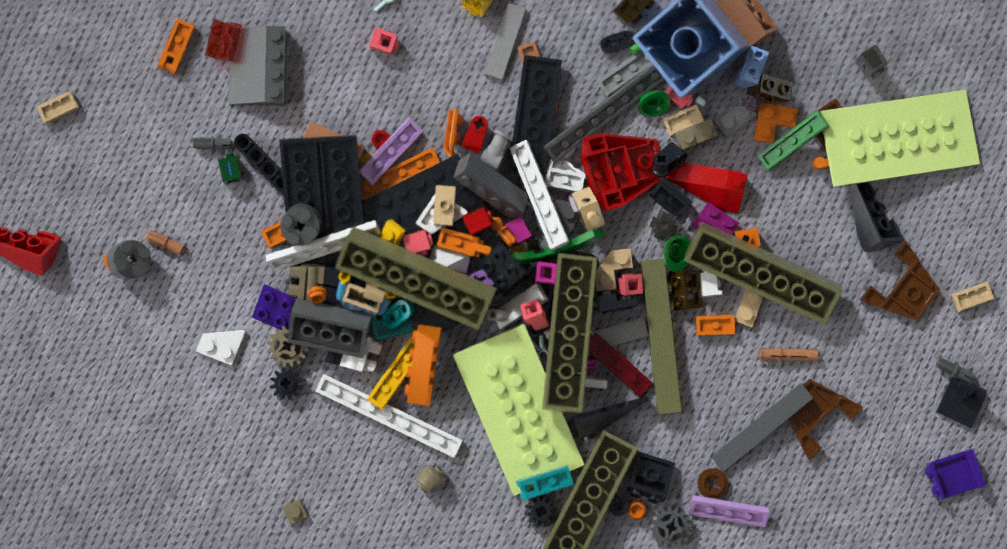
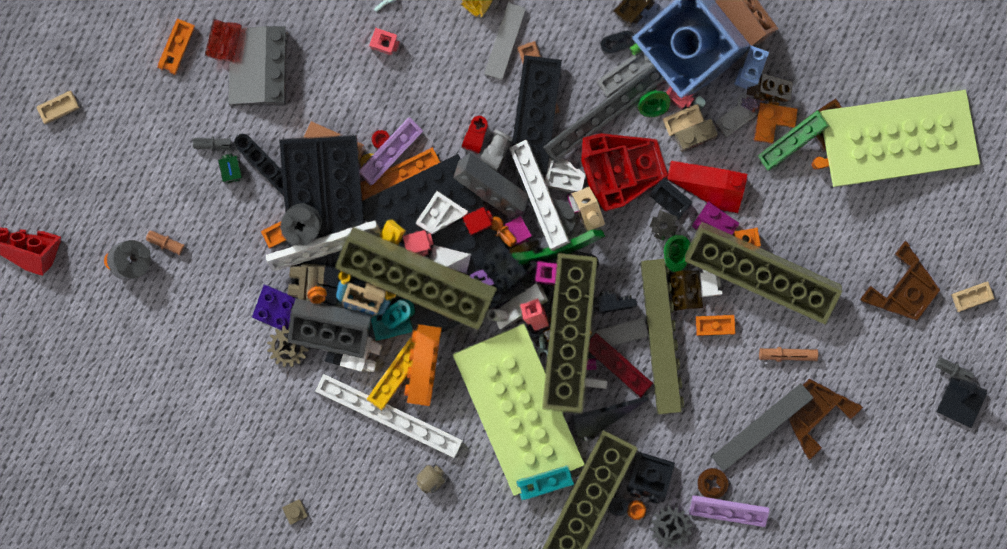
(221, 345): white wing -> none
(282, 389): black gear -> none
(444, 205): tan plate -> none
(452, 138): orange piece -> none
(462, 243): orange hinge -> none
(544, 516): black gear -> none
(615, 261): tan brick -> none
(629, 284): coral brick -> none
(668, 160): black piece -> none
(748, 308): tan plate -> none
(871, 62): clear smoke brick -> none
(872, 224): black wedge -> none
(954, 474): dark purple panel -> none

